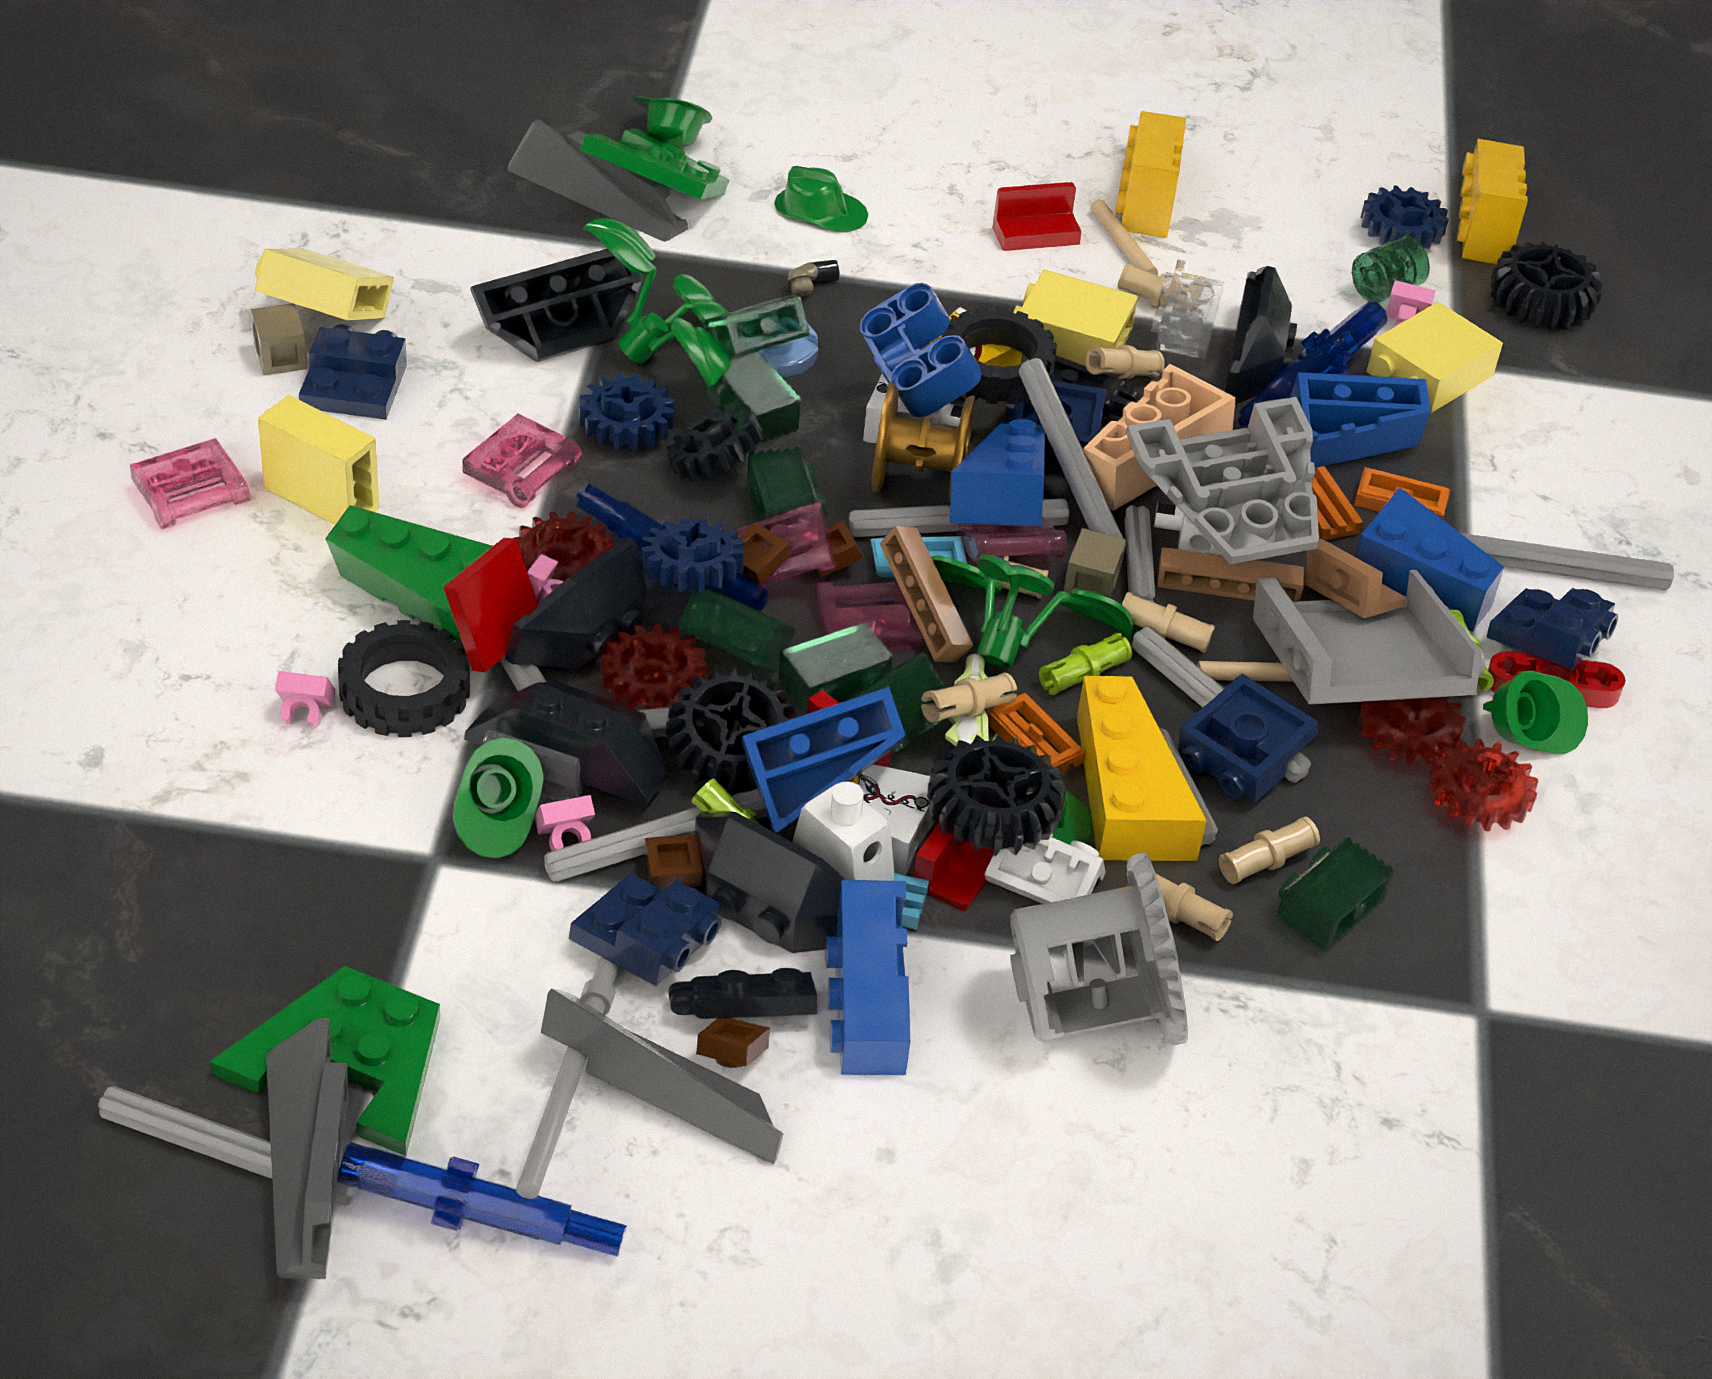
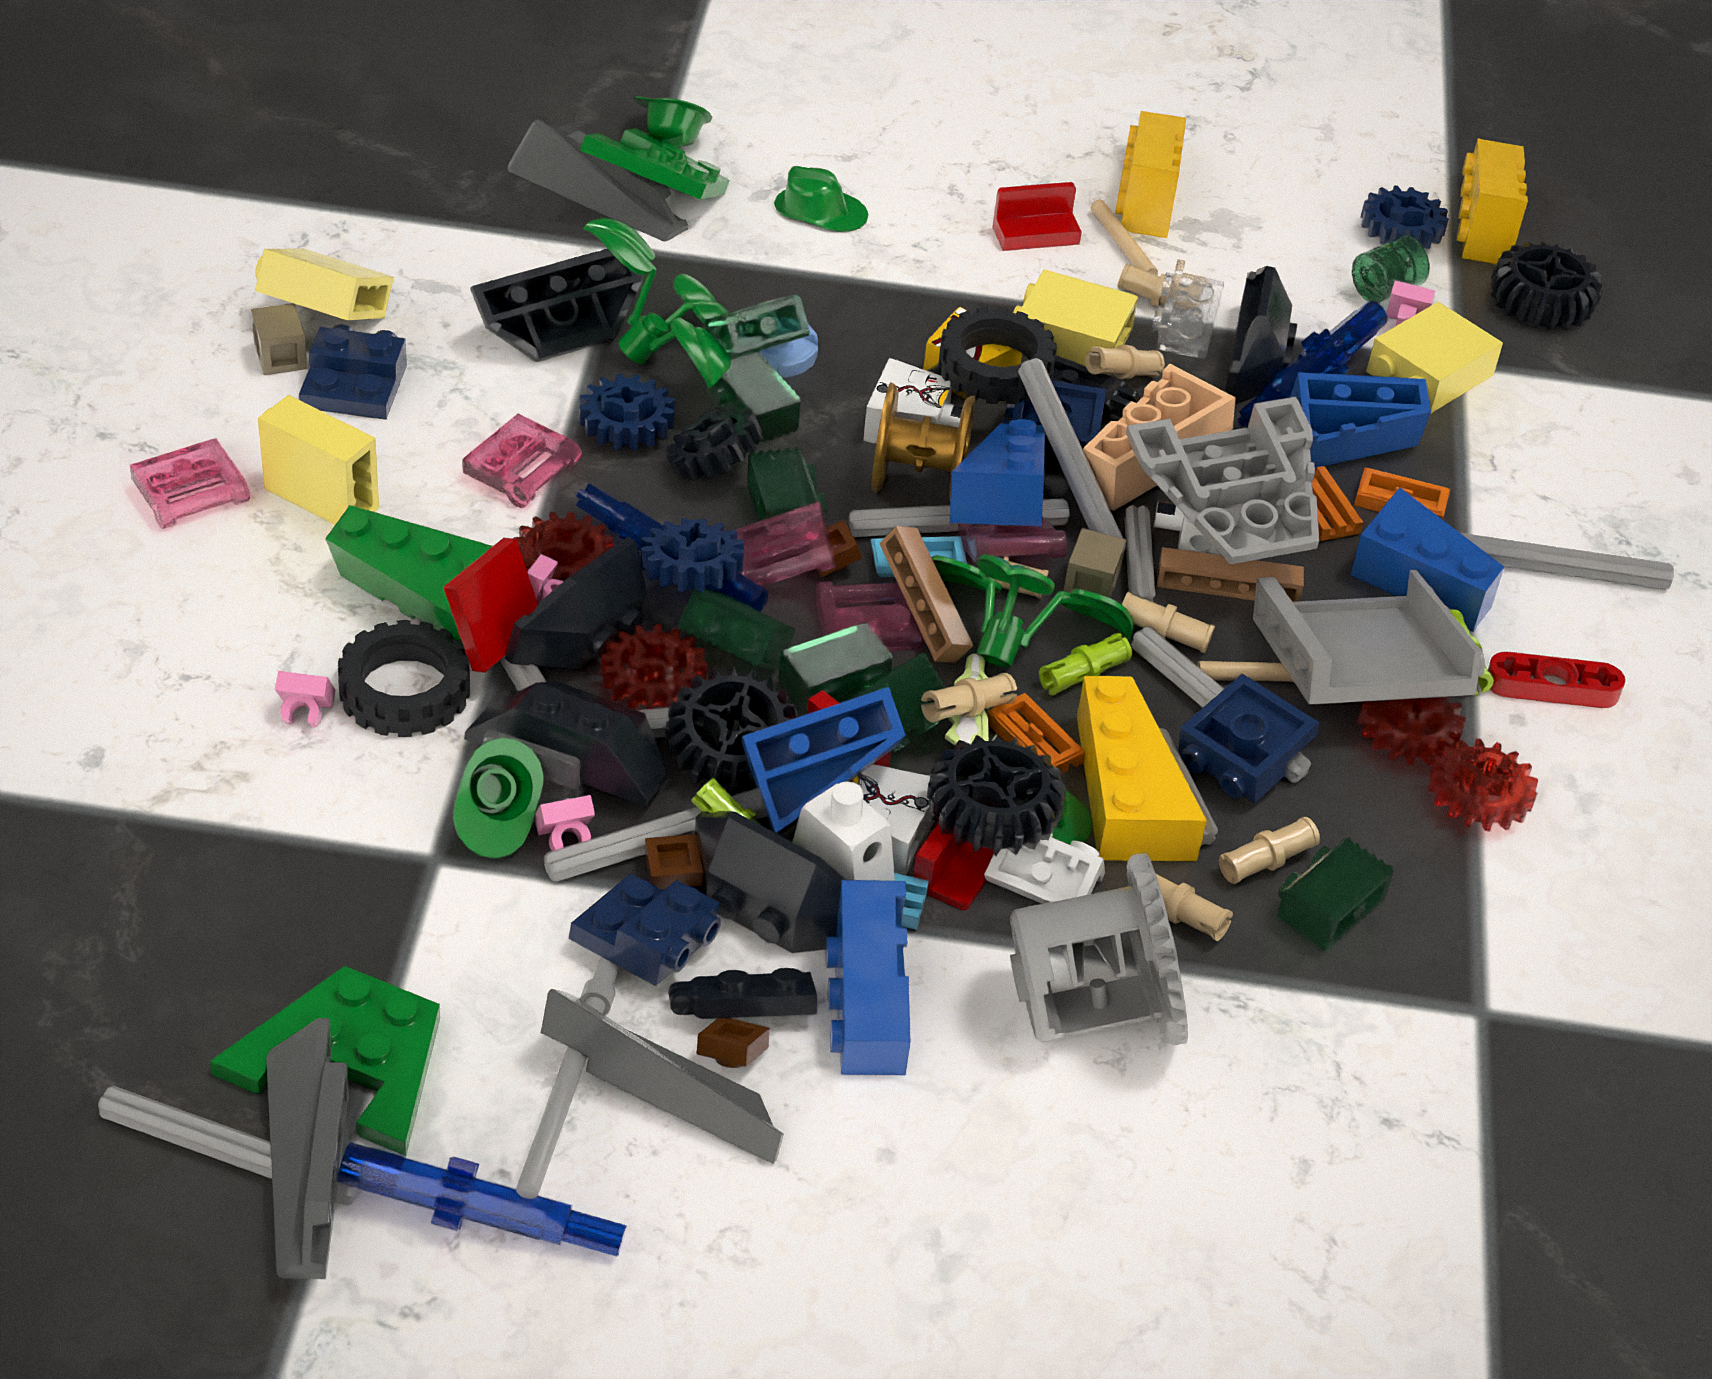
(763, 553): reddish brown plate -> none
(812, 272): arm -> none
(927, 376): blue beam -> none
(1349, 581): medium nougat panel -> none
(1539, 712): green piece -> none
(1554, 628): dark blue plate -> none

